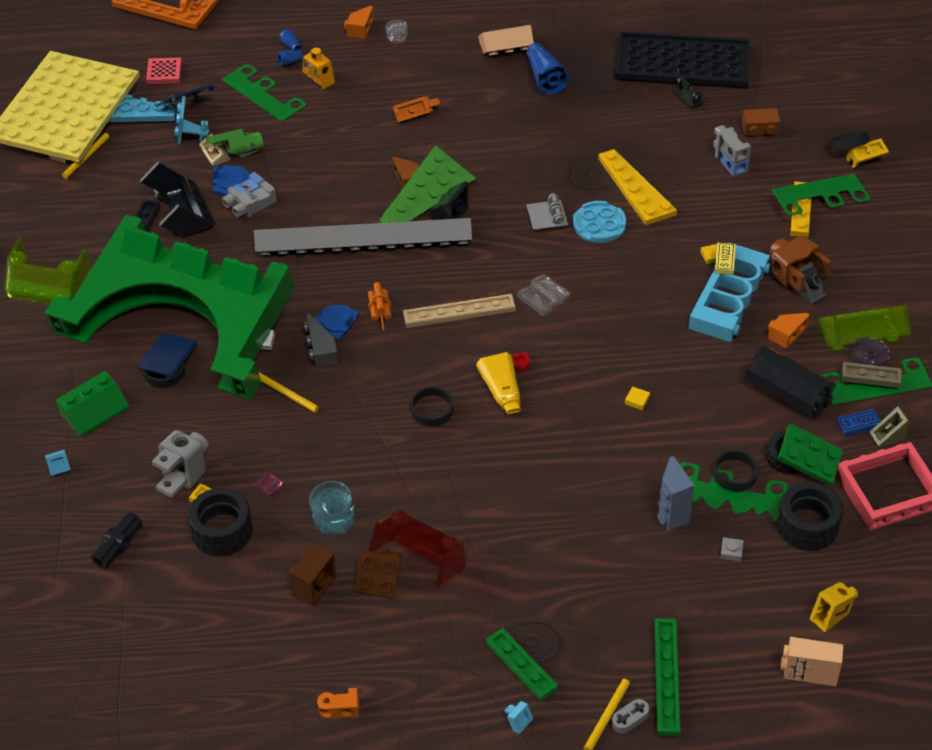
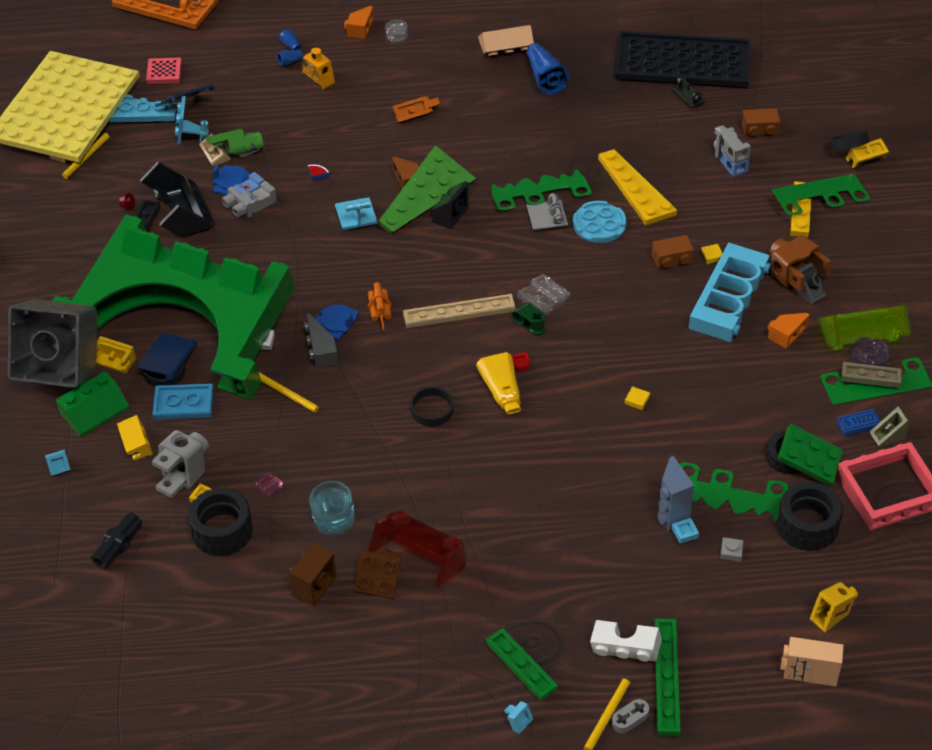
(43, 283): clear neon green windscreen -> none
(52, 342): none -> flat silver brick
(114, 354): none -> yellow hinge
(127, 201): none -> dark red plate
(134, 437): none -> yellow hinge
(183, 401): none -> dark azure tile
(257, 93): green piece -> none
(317, 172): none -> tile
(339, 704): orange leg -> none
(355, 213): none -> medium azure plate
(363, 235): light grey brick -> none
(529, 188): none -> green piece
(530, 318): none -> dark green piece
(642, 645): none -> white arch
(672, 252): none -> dark orange brick
(685, 530): none -> medium azure plate
(725, 258): light yellow tile -> none
(735, 455): black tyre -> none
(790, 381): black brick -> none

